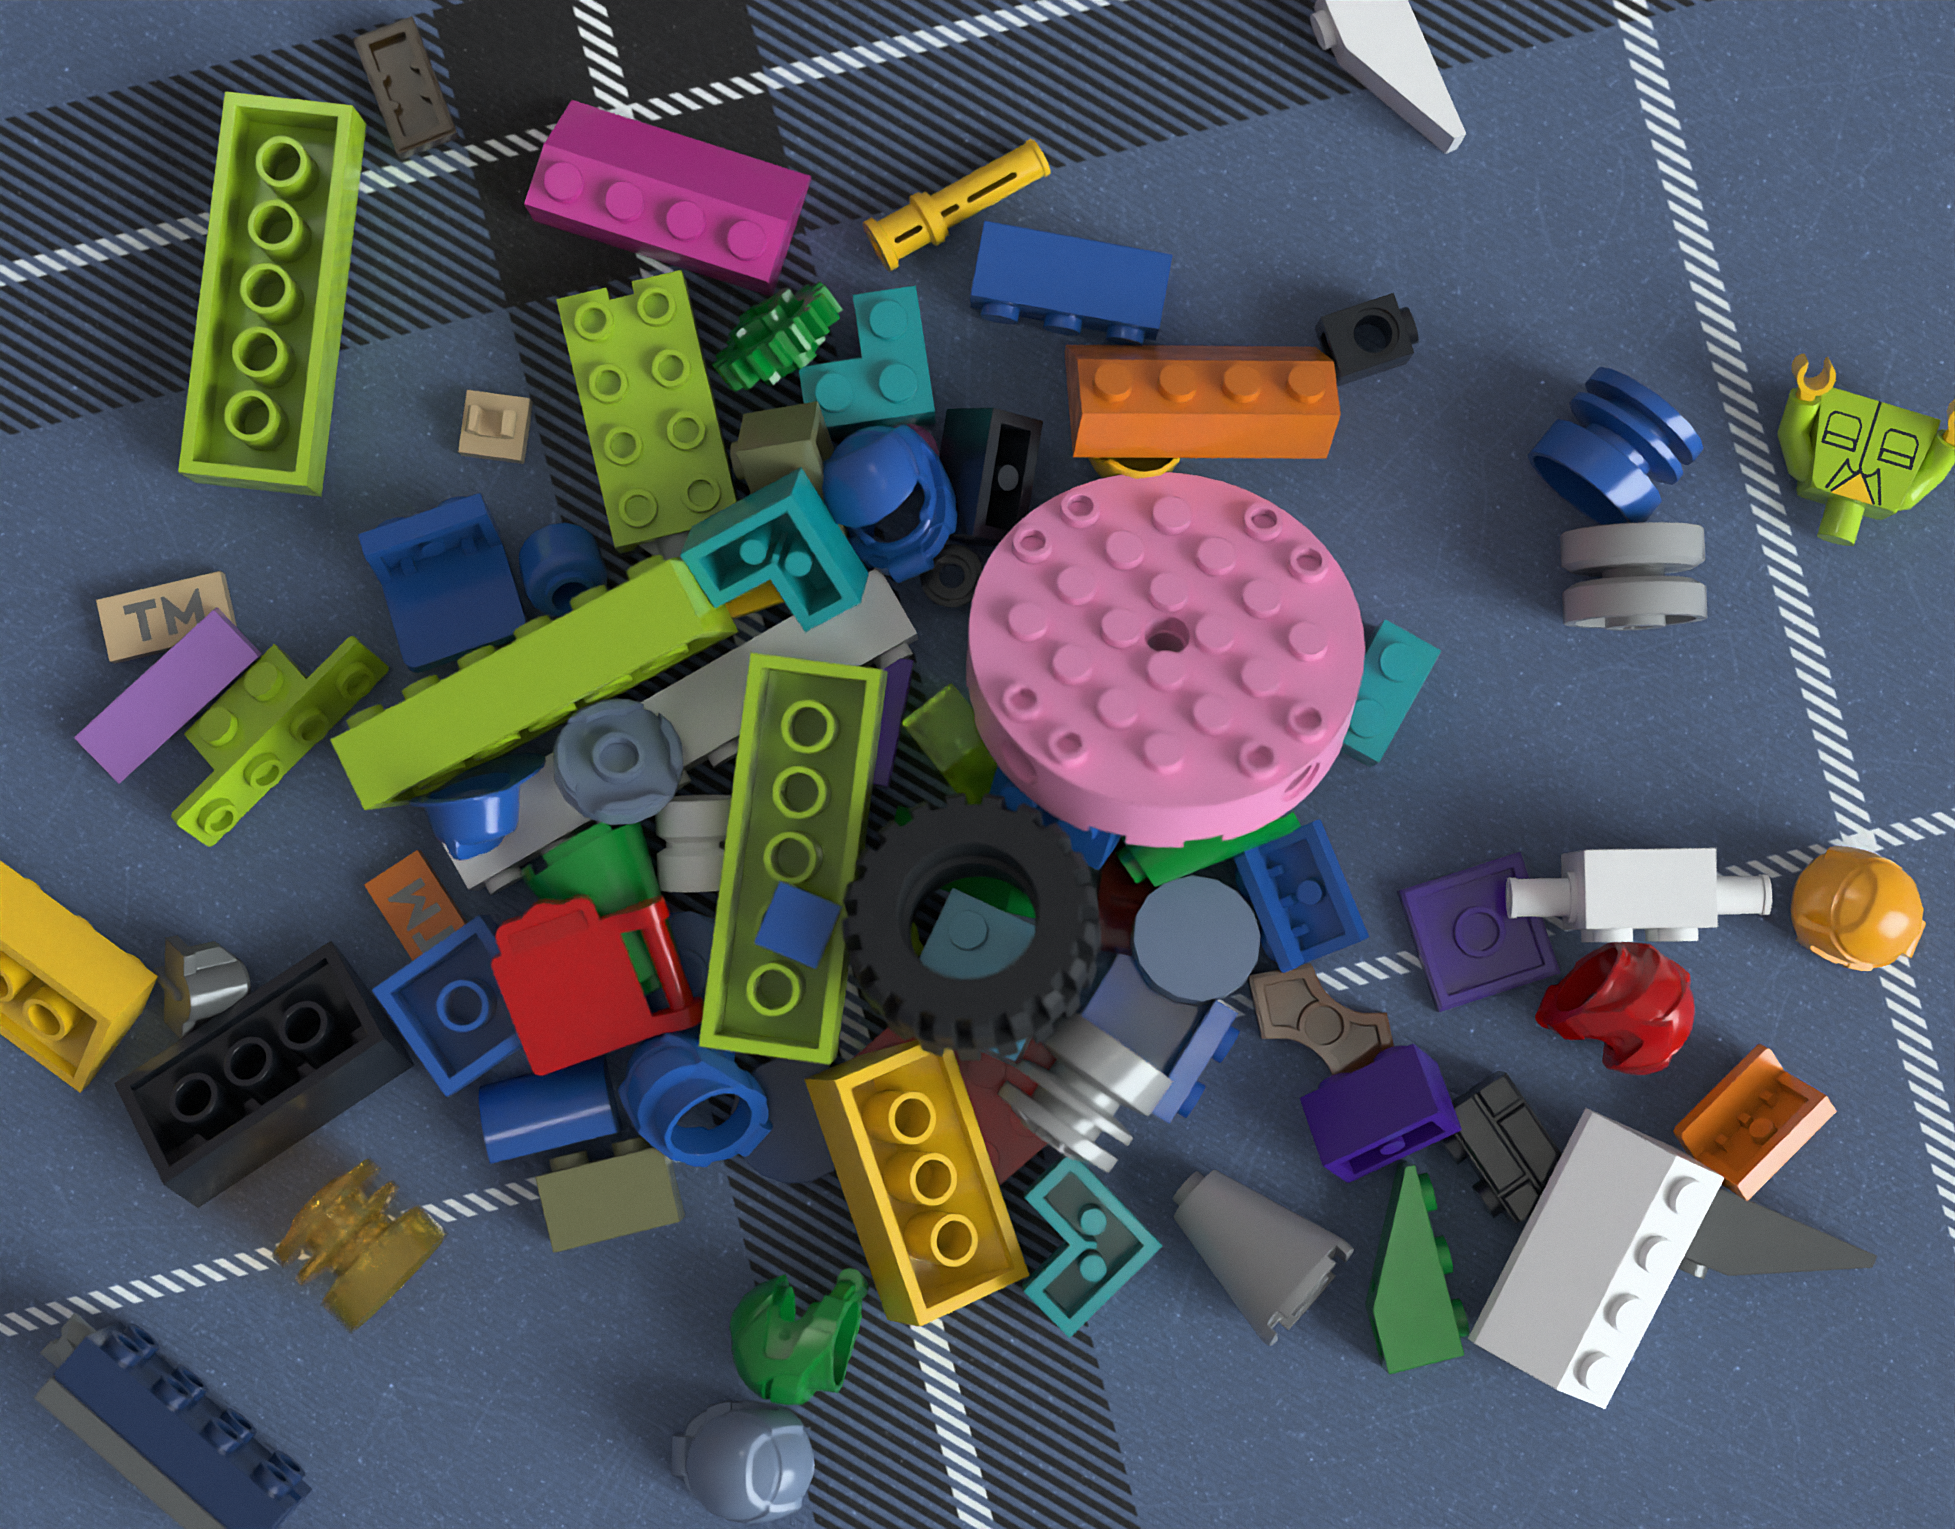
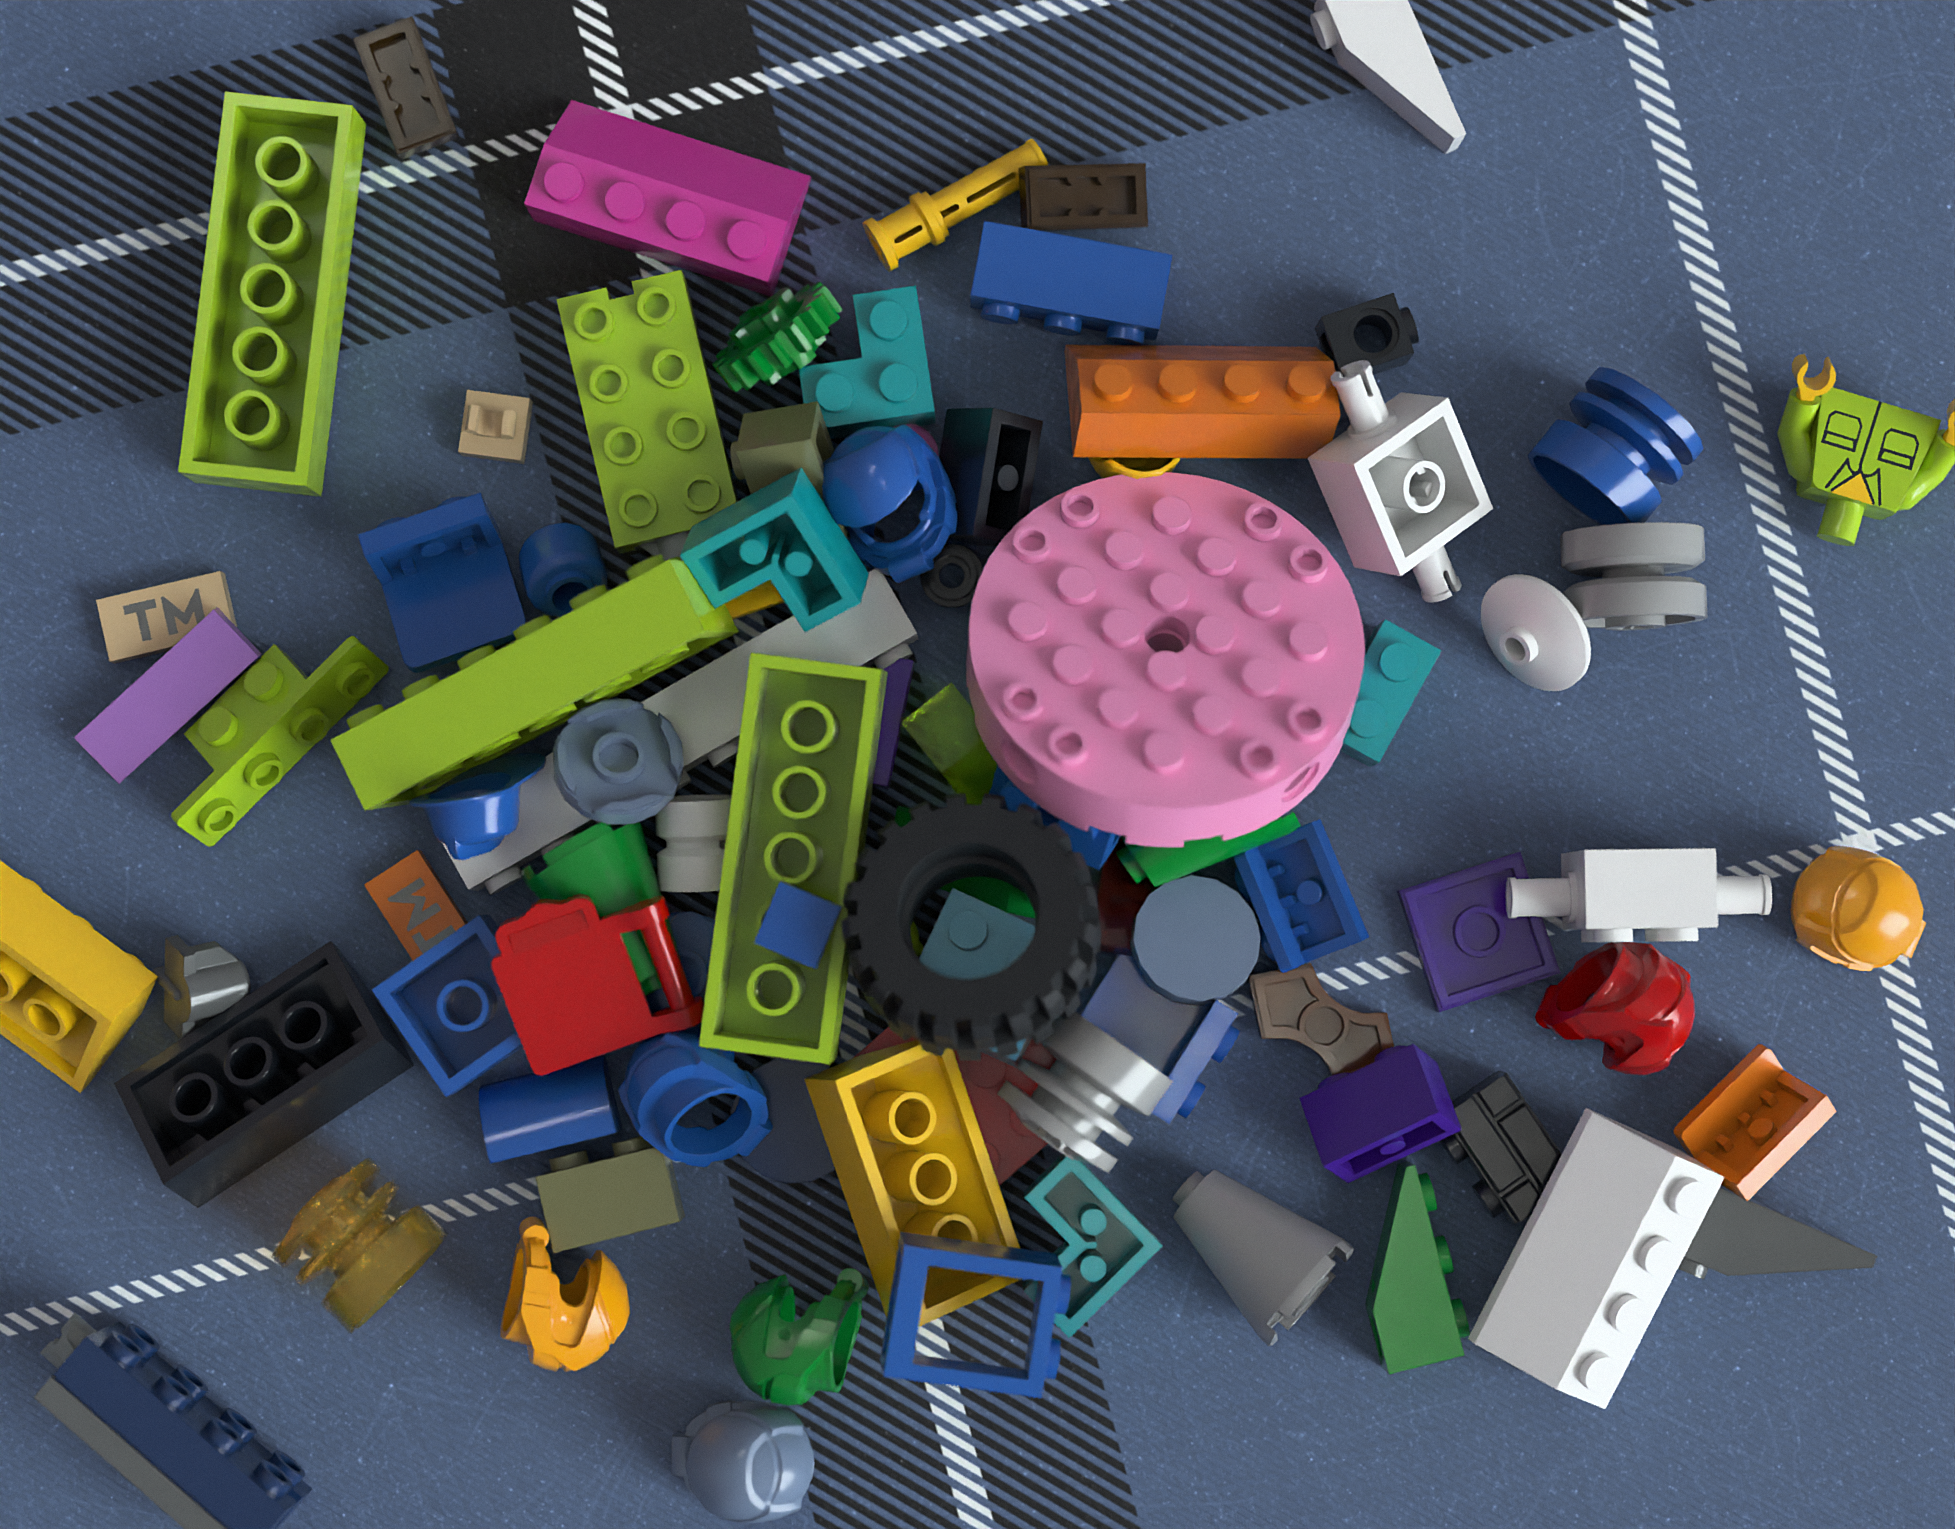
(562, 1322): none -> light orange helmet
(905, 1305): none -> blue window
(1083, 197): none -> dark brown plate
(1399, 482): none -> white brick
(1535, 632): none -> white dish

